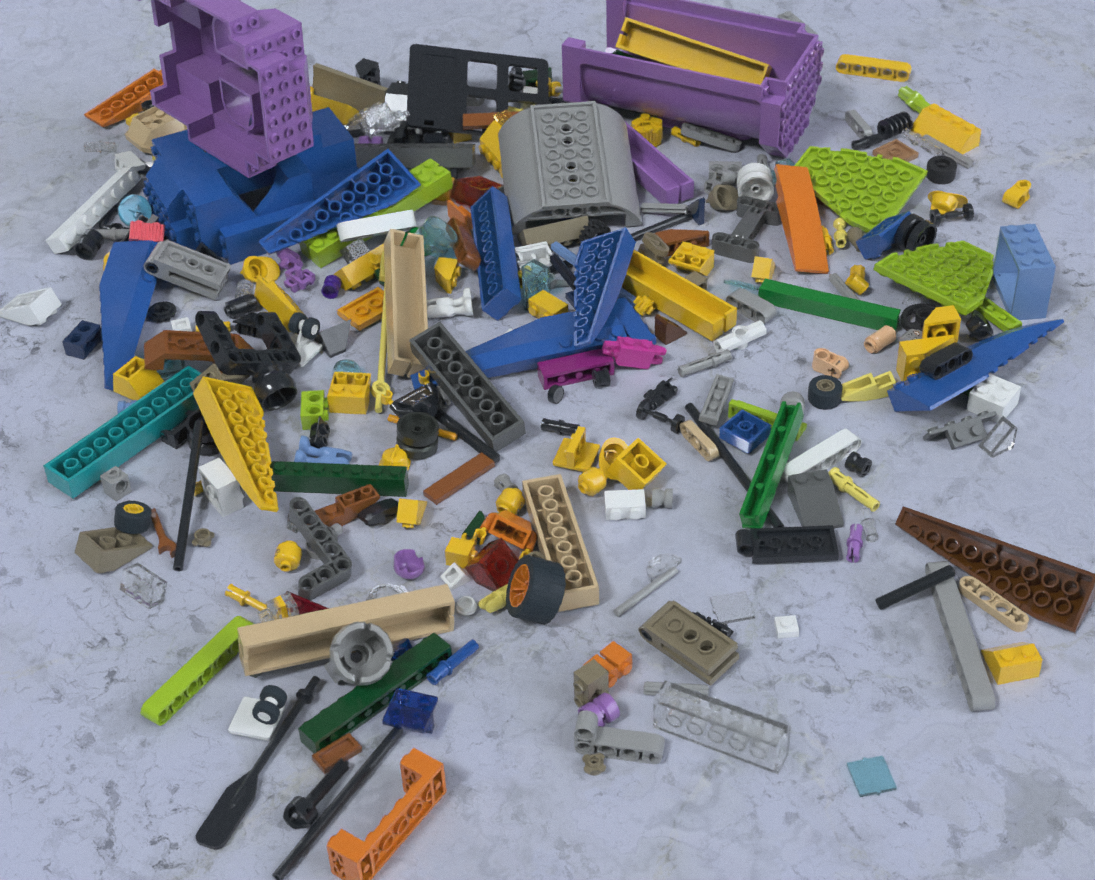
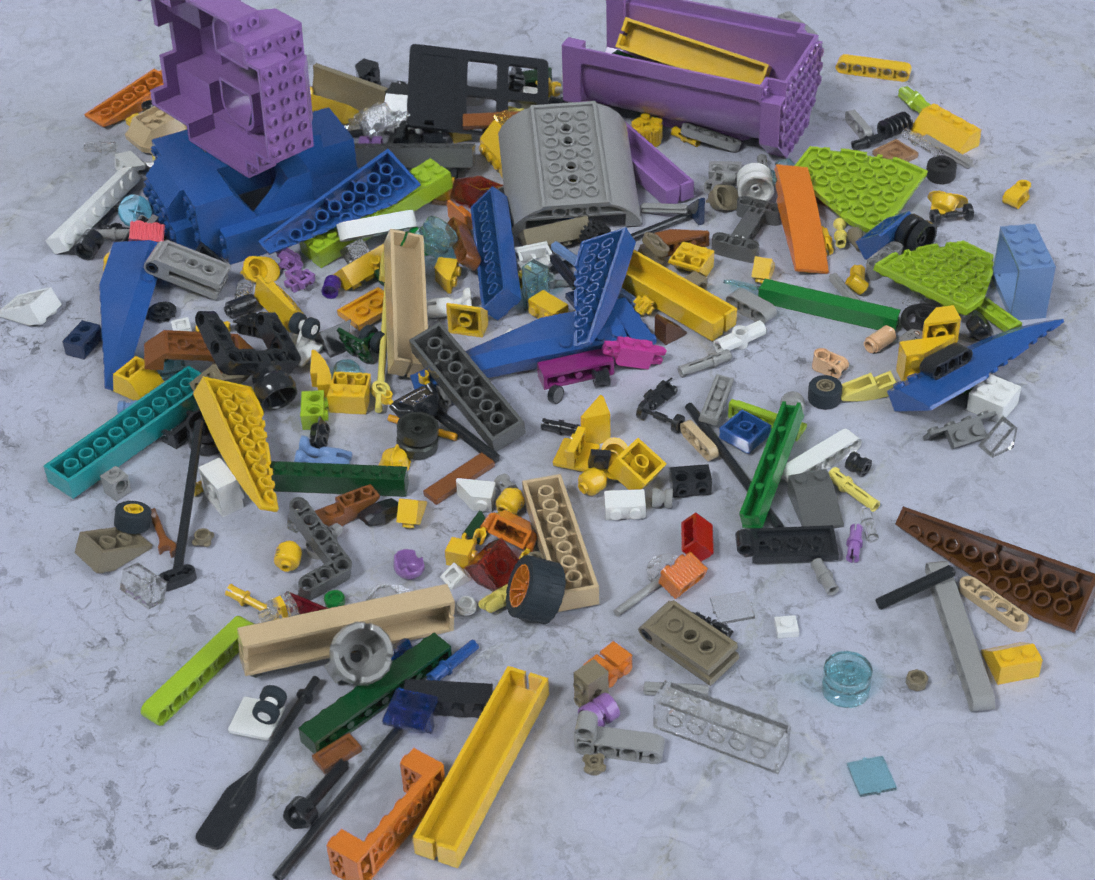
(177, 576): none -> black beam
(320, 372): none -> yellow slope
(334, 599): none -> green tile
(368, 338): none -> dark green plate
(454, 698): none -> black brick
(466, 320): none -> yellow slope
(477, 493): none -> white slope
(481, 767): none -> yellow piece
(597, 421): none -> yellow slope
(599, 459): none -> black plate
(682, 575): none -> orange brick
(690, 480): none -> black brick
(697, 536): none -> red brick
(824, 576): none -> light grey pin
(846, 679): none -> clear light blue wheel
(882, 253): none -> light grey beam
(916, 680): none -> dark tan tile

